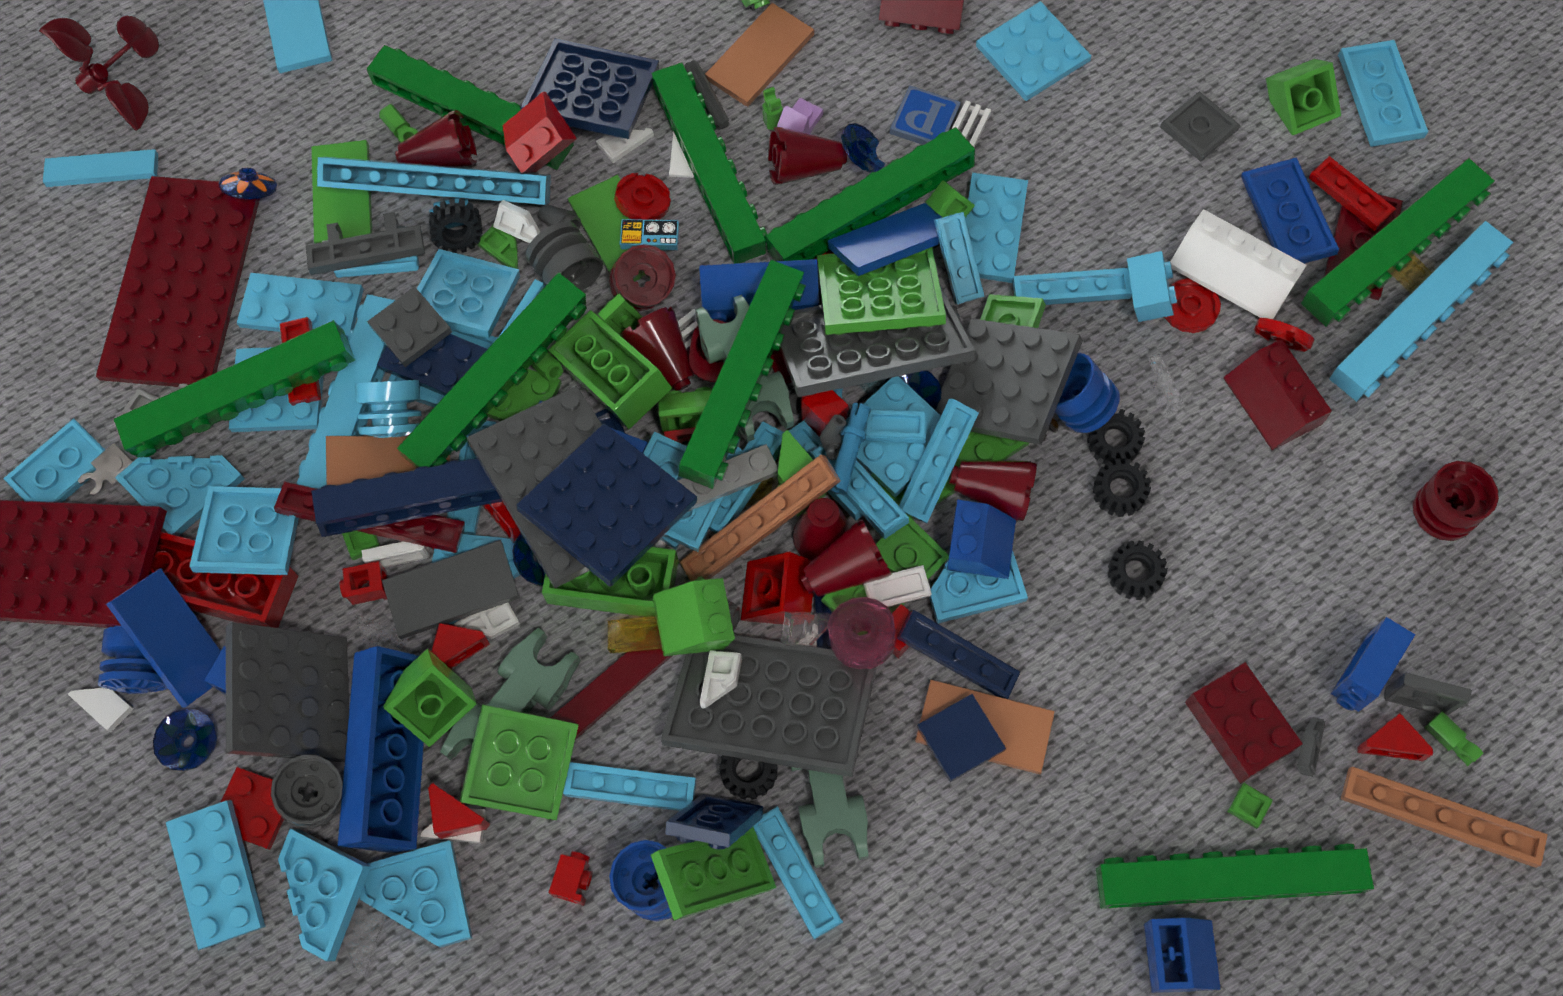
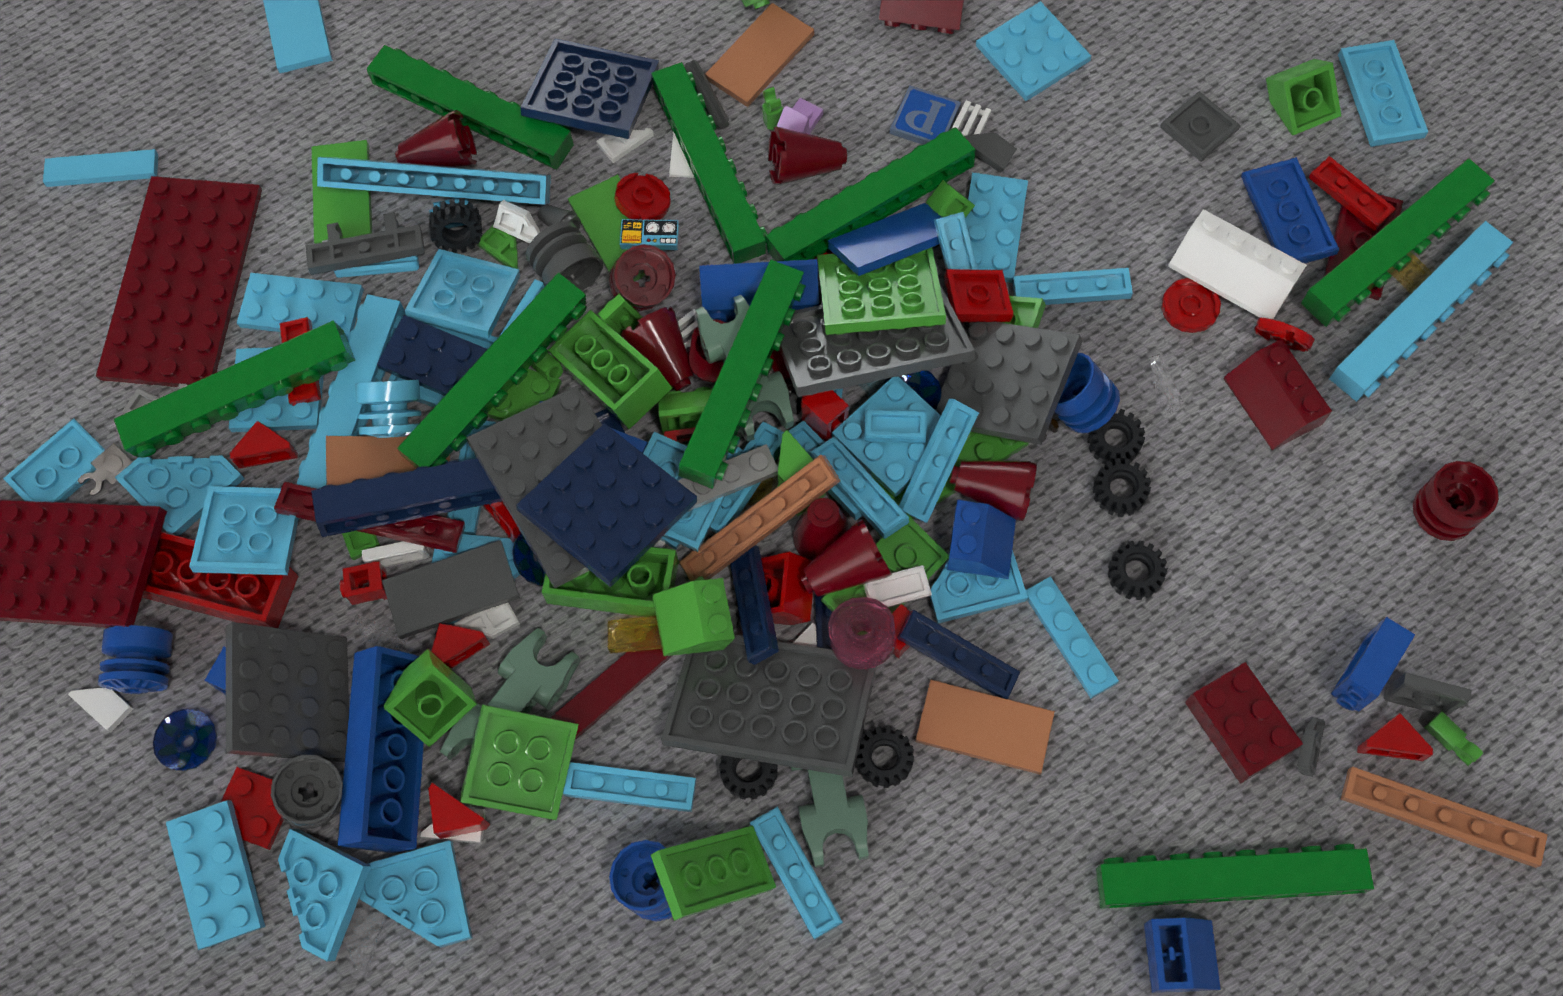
(74, 42): dark red plant -> none
(167, 635): blue tile -> none
(247, 184): clear blue dish -> none
(261, 447): none -> red slope
(396, 123): bright green bar -> none
(409, 326): dark grey plate -> none
(536, 134): red slope -> none
(571, 878): red brick -> none
(714, 821): dark blue plate -> none
(720, 676): white tile -> none
(754, 606): none -> dark blue tile
(803, 627): clear tile -> none
(831, 437): dark grey arm -> none
(853, 436): dark azure pin -> none
(861, 147): clear blue dish -> none
(898, 743): none -> black tyre
(961, 737): dark blue tile -> none
(978, 295): none -> red plate
(992, 149): none -> dark grey tile
(1071, 637): none -> medium azure plate
(1151, 287): medium azure brick -> none
(1250, 805): bright green tile -> none

